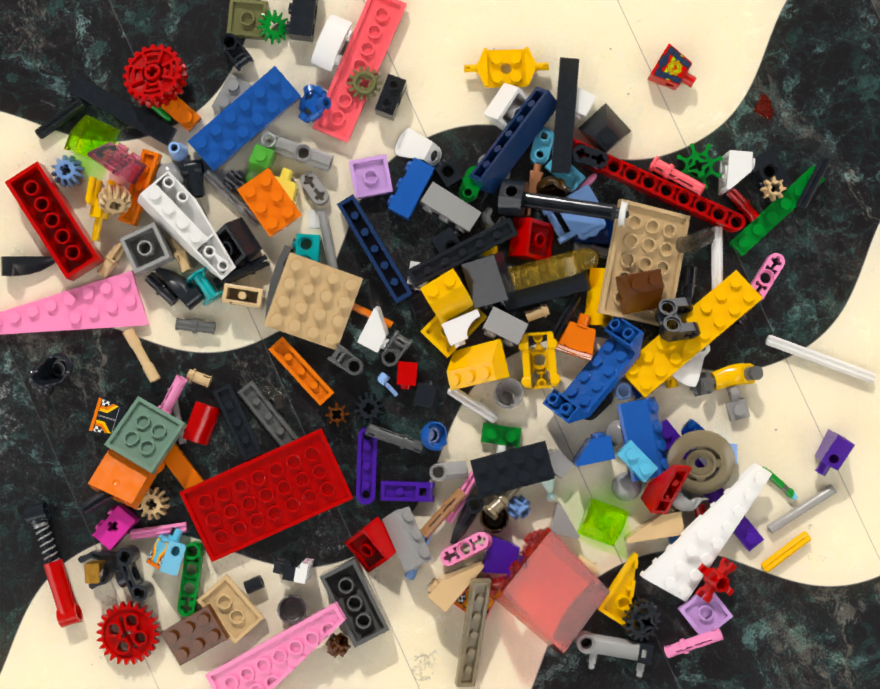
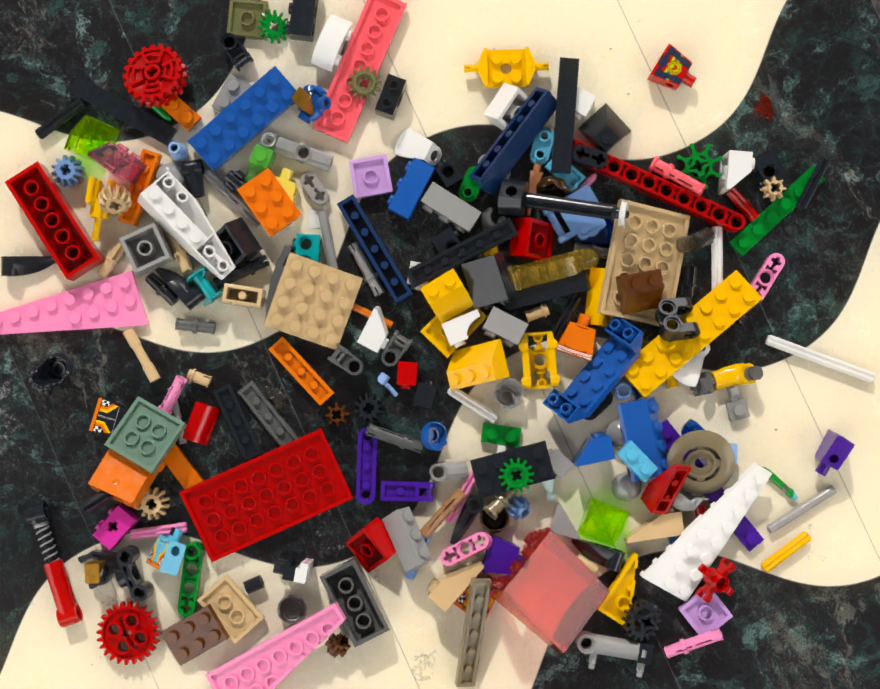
(303, 100): none -> pearl gold slope
(370, 275): none -> light grey pin
(517, 483): none -> green gear
(601, 554): none -> black piece

